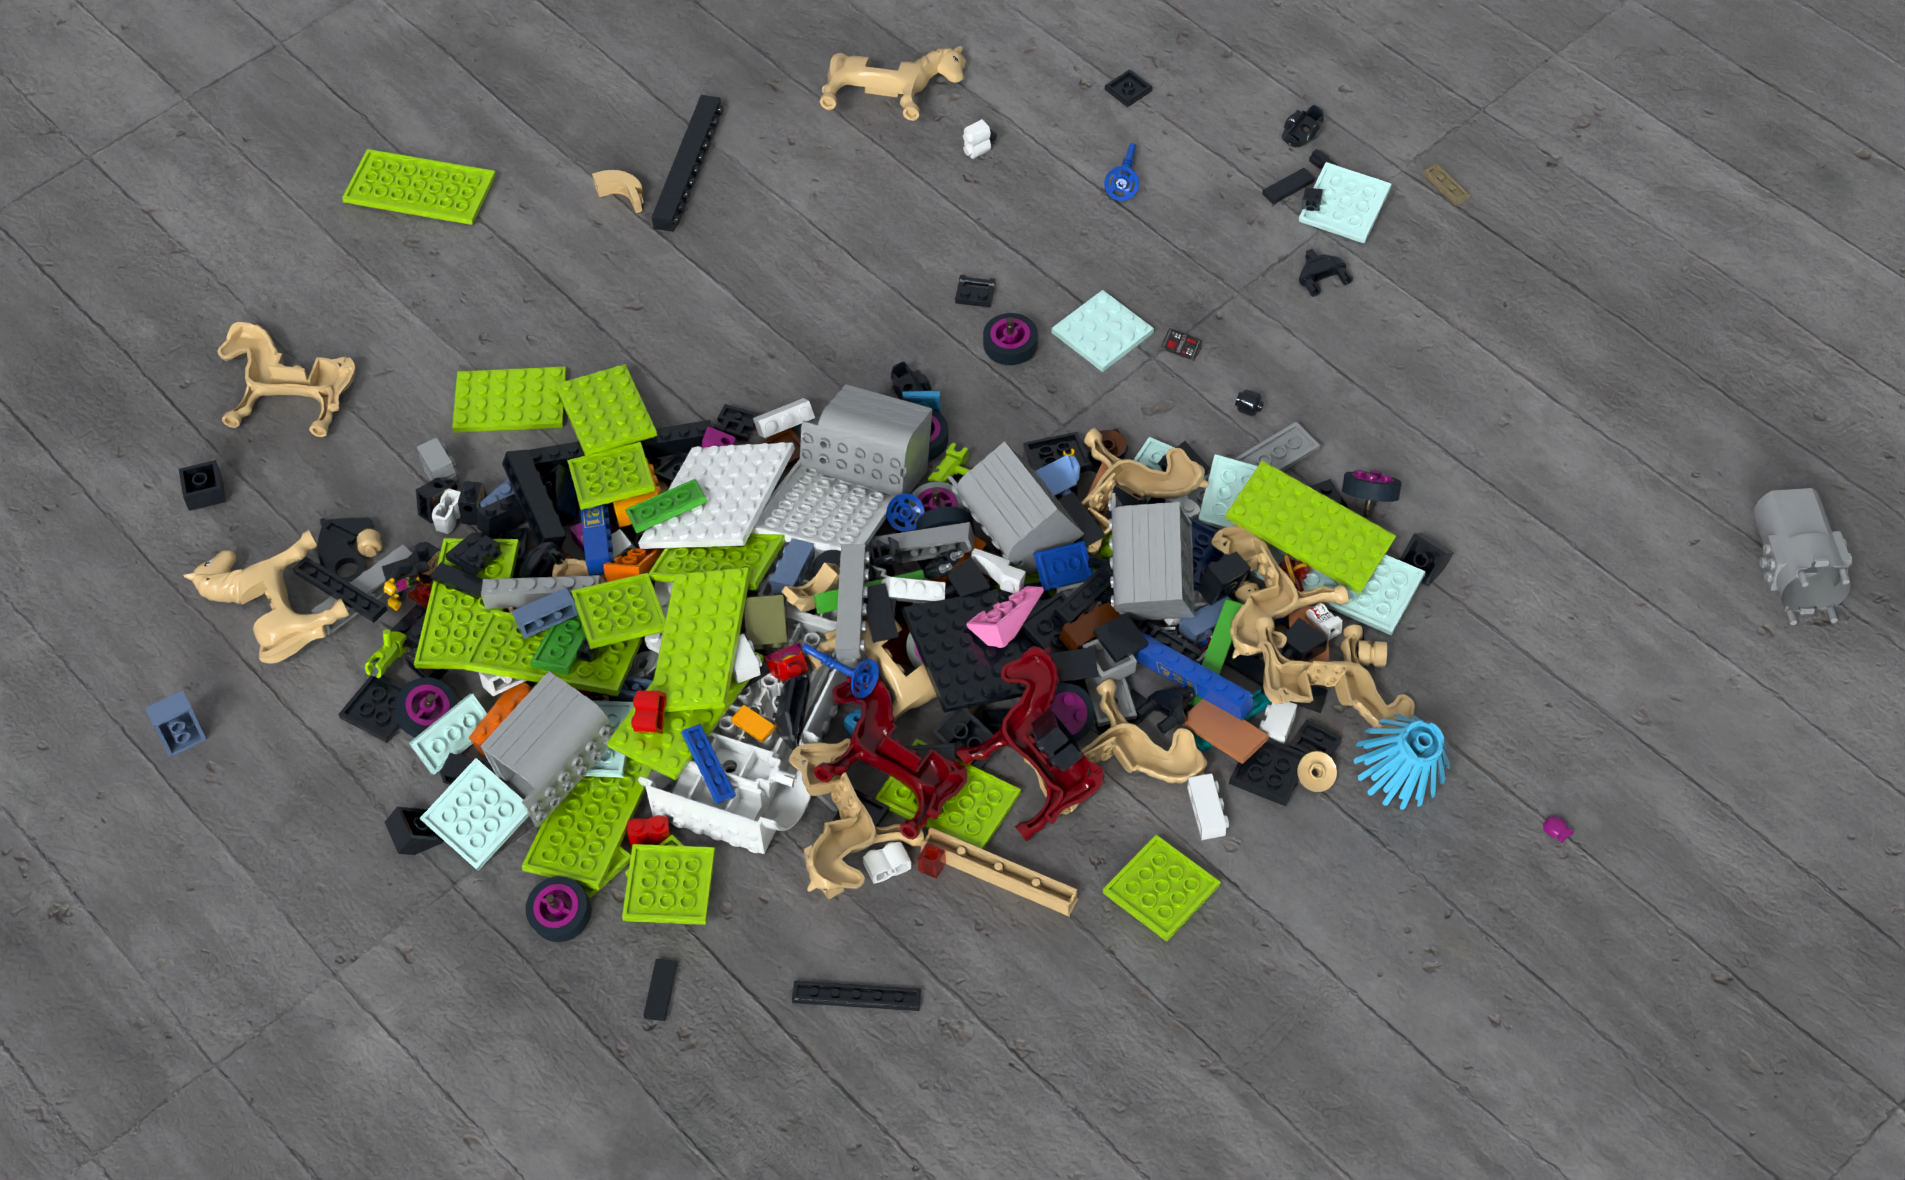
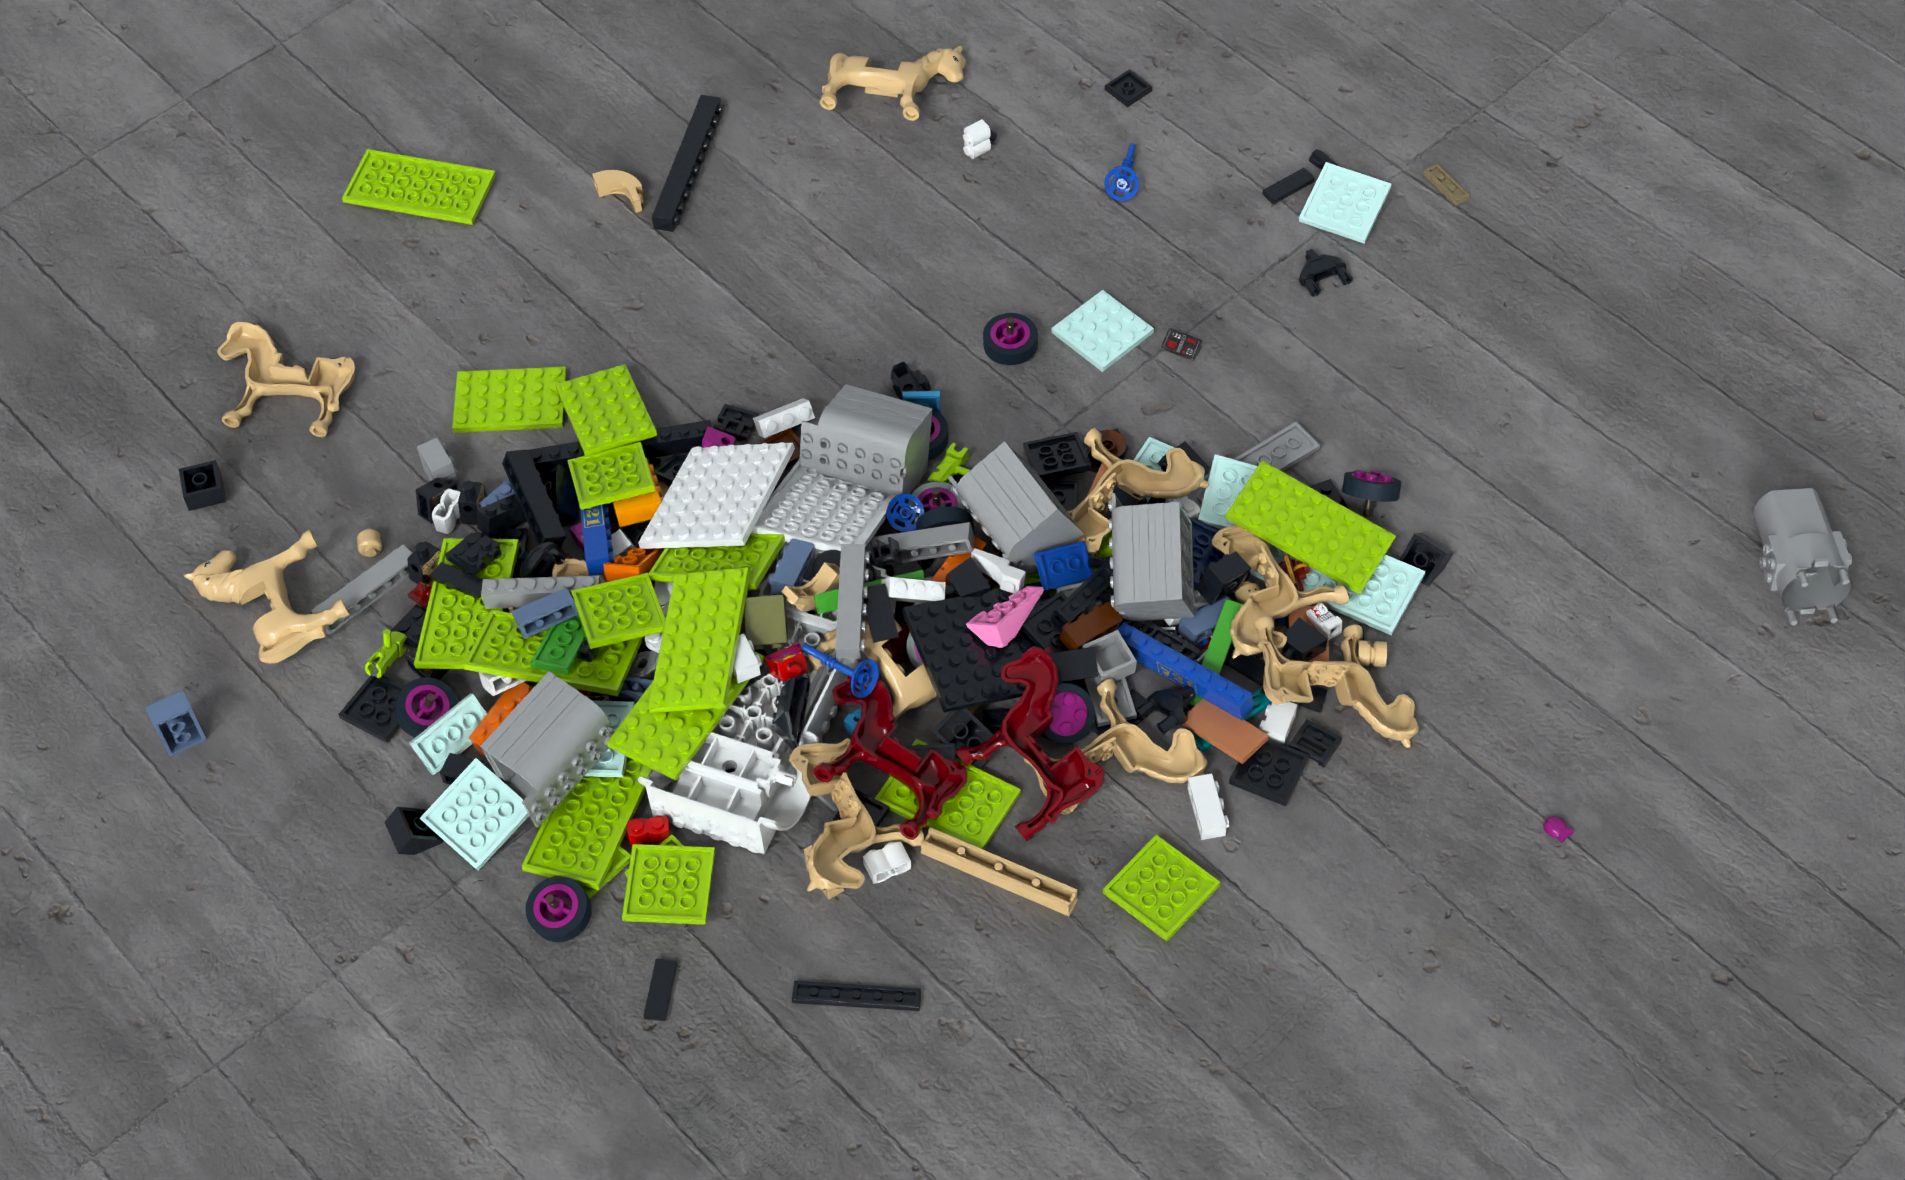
(335, 541): black animal -> none
(339, 588): black plate -> none
(401, 576): torso -> none
(649, 712): red brick -> none
(666, 505): bright green tile -> none
(708, 764): blue tile -> none
(753, 723): light orange tile -> none
(931, 860): clear red brick -> none
(942, 564): black piece -> none
(973, 295): black plate -> none
(1056, 740): black piece -> none
(1061, 474): light blue torso -> none
(1082, 518): black piece -> none
(1120, 638): black tile -> none
(1249, 402): black head -> none
(1311, 118): black piece -> none
(1312, 199): black bracket -> none
(1325, 770): tan dish -> none
(1405, 758): medium azure plant -> none

